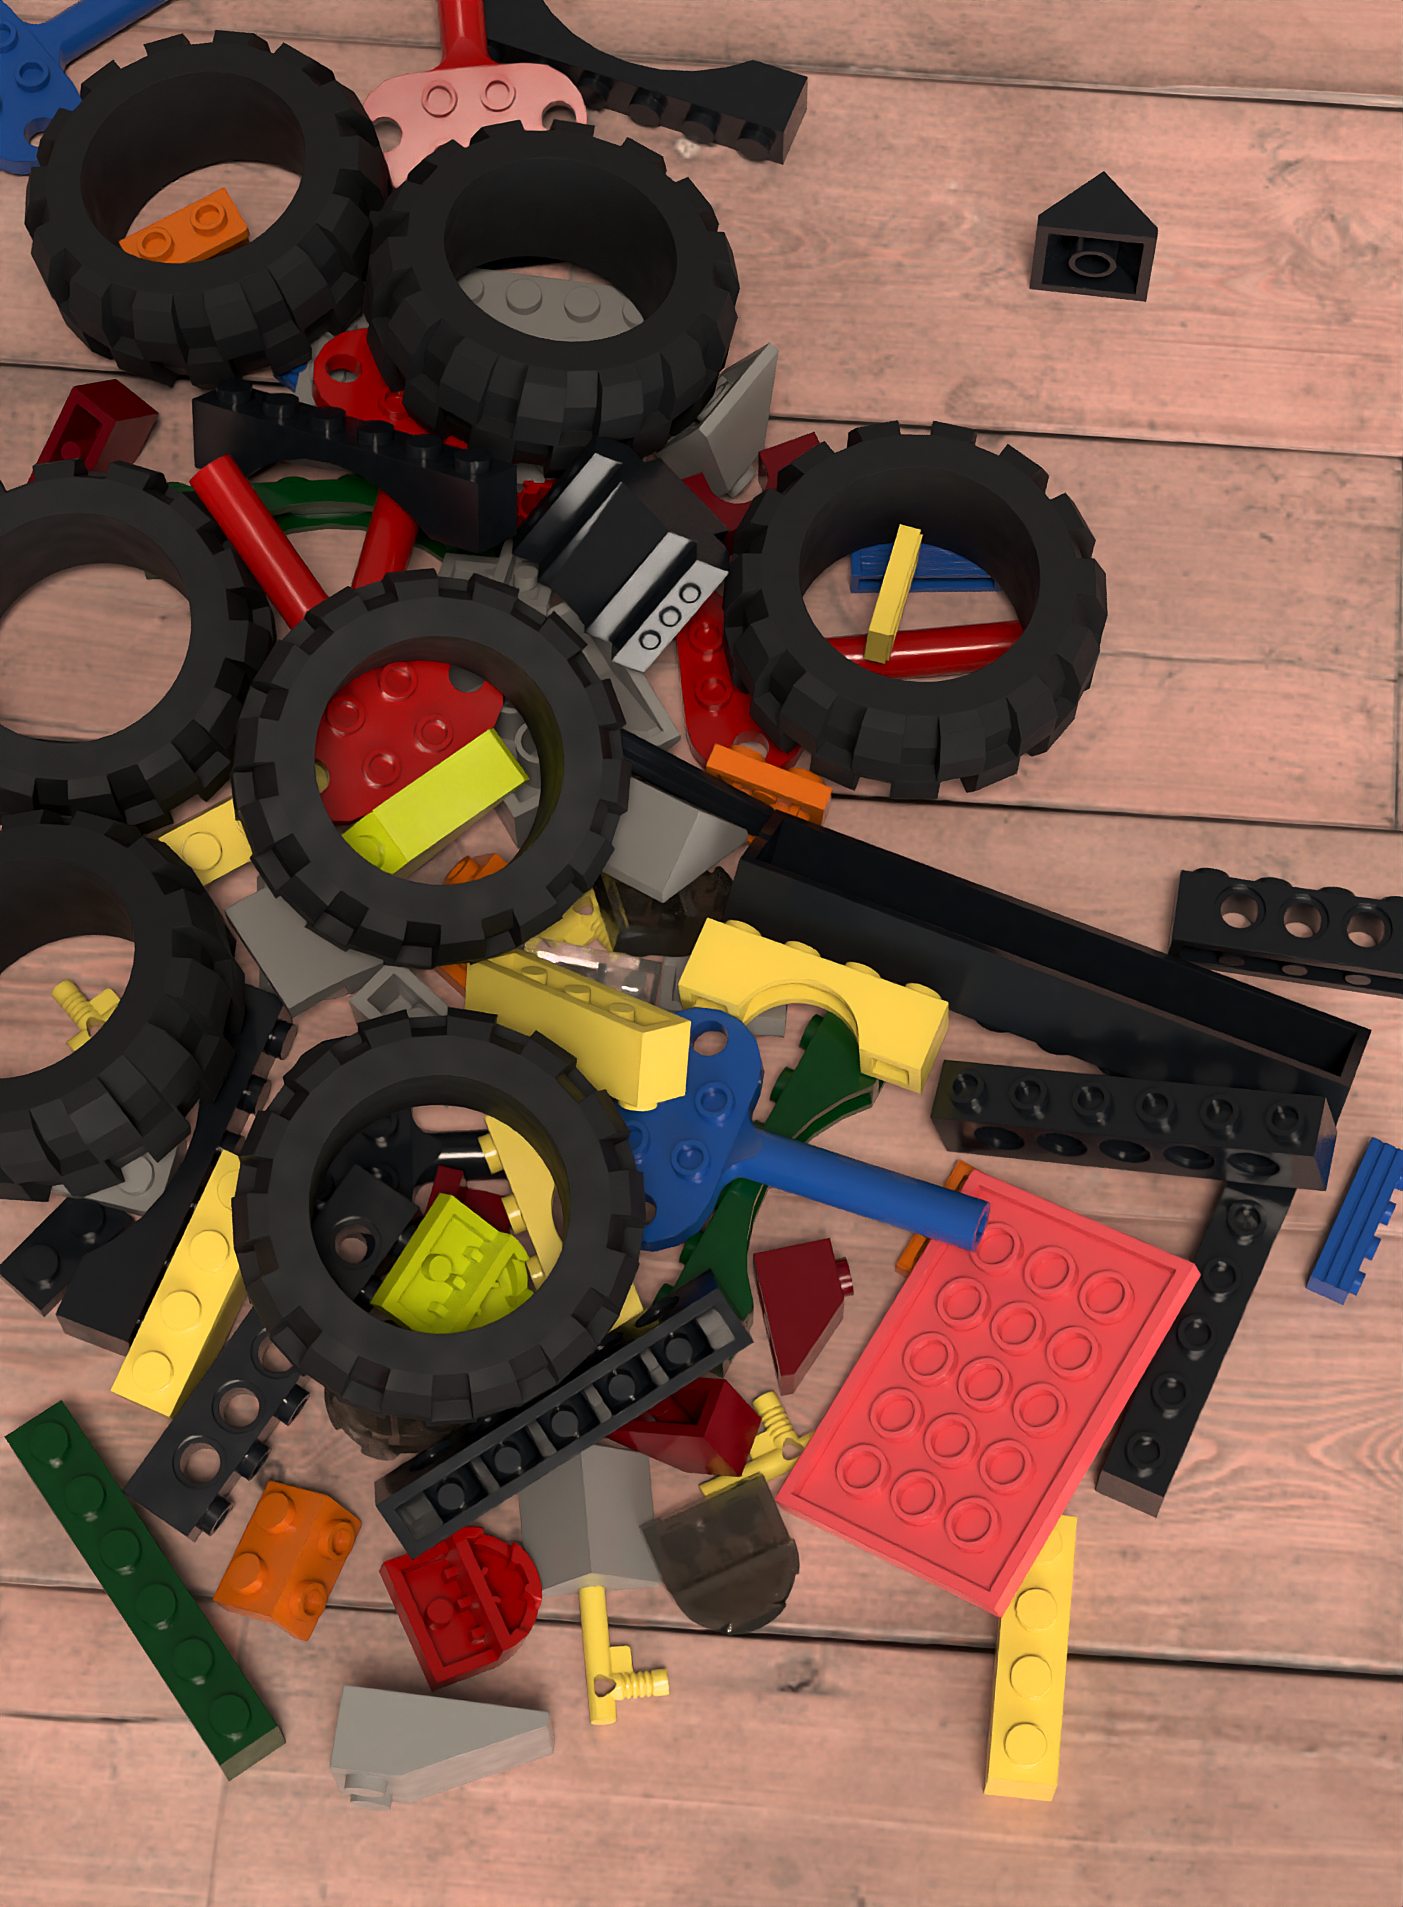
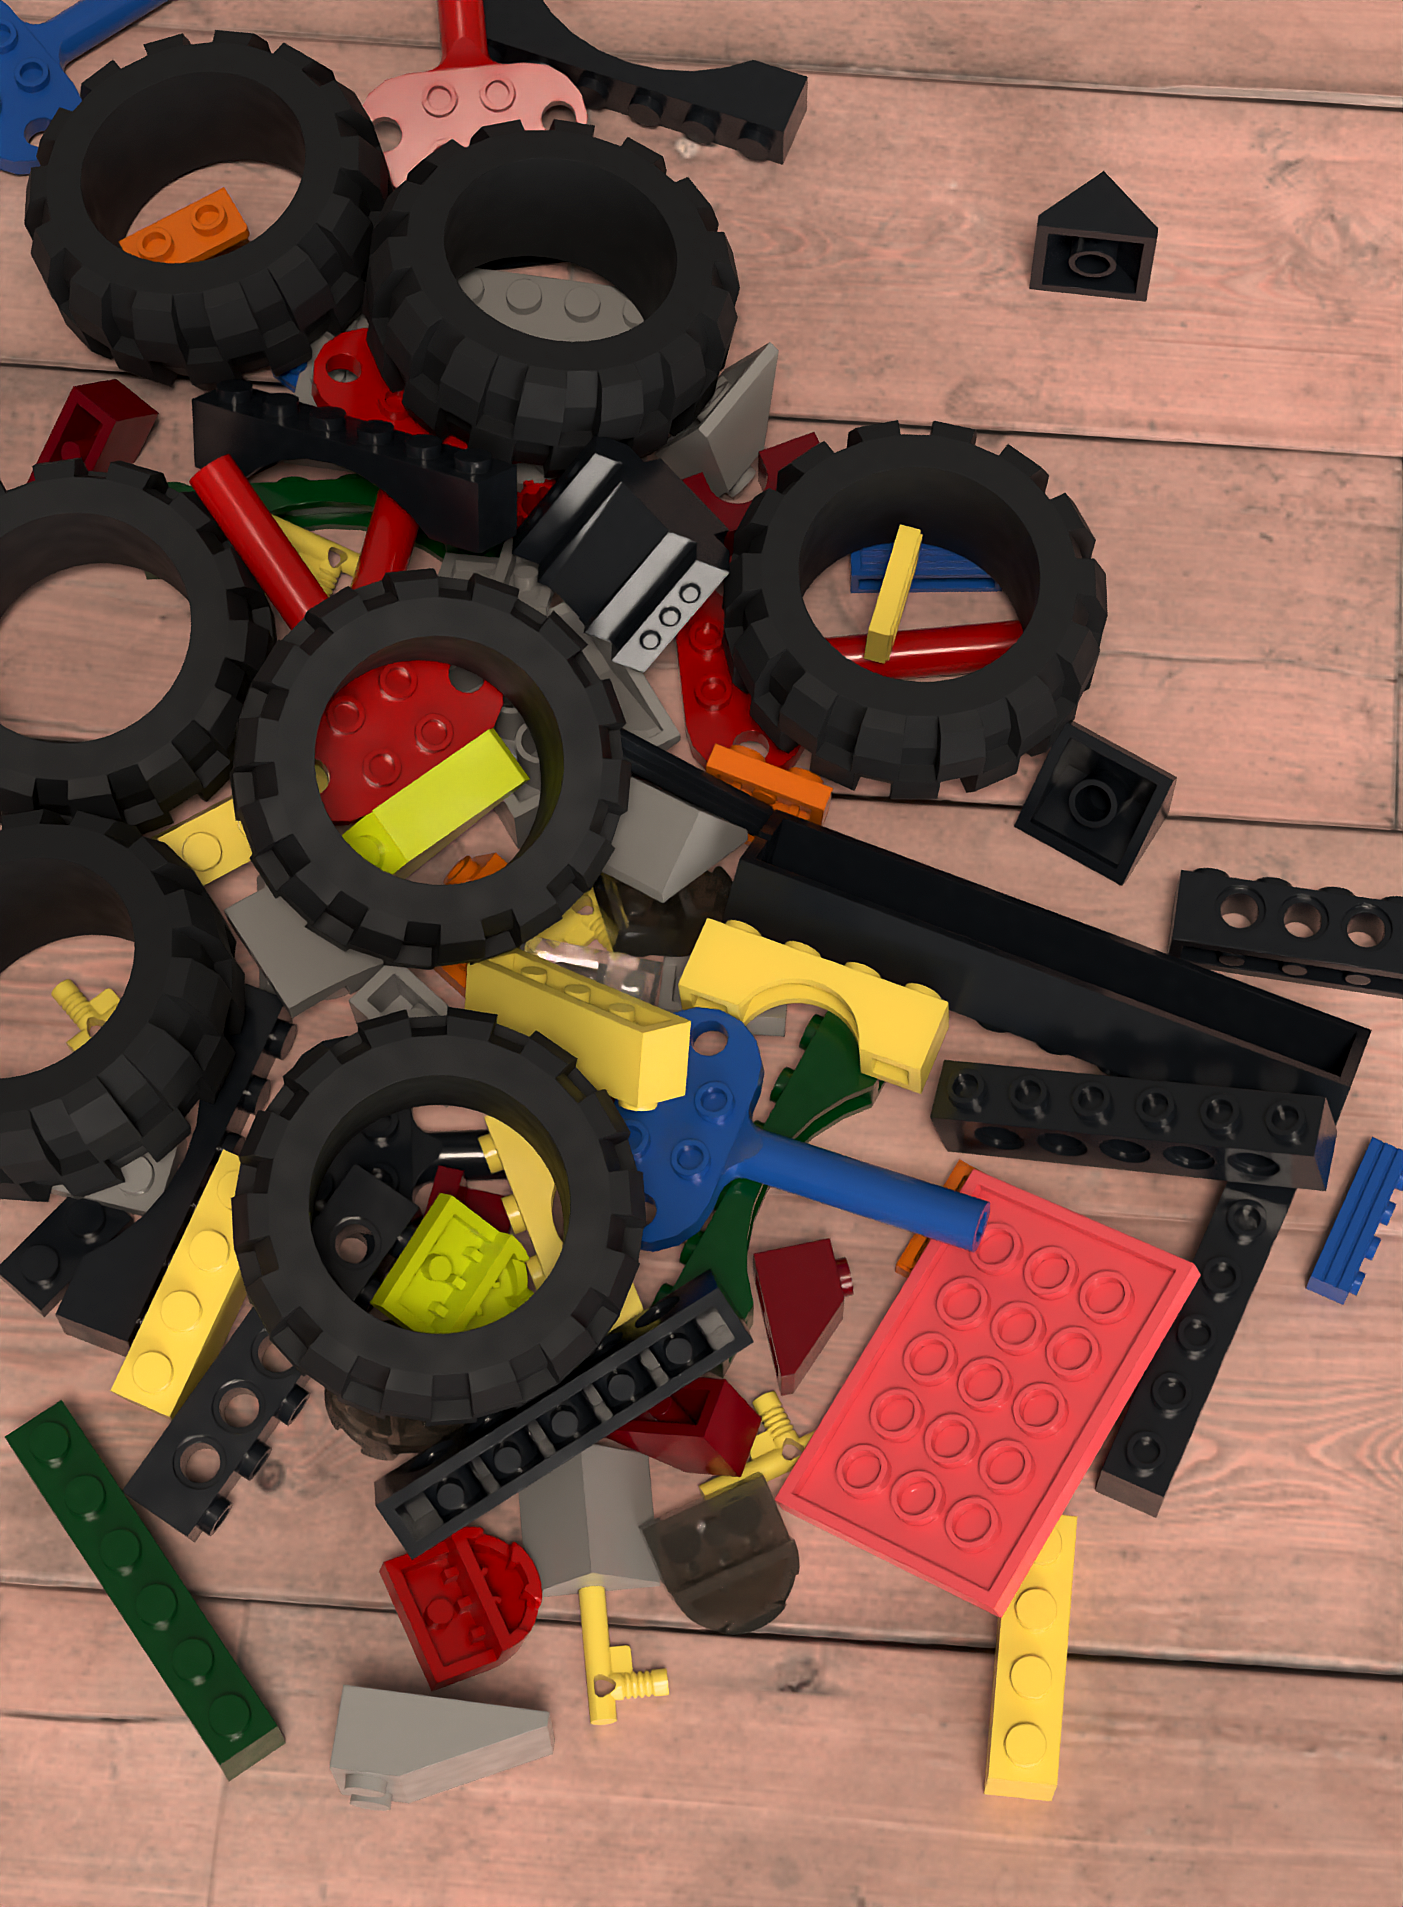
(288, 1559): orange bracket -> none
(314, 552): none -> light yellow hose
(1097, 802): none -> black slope

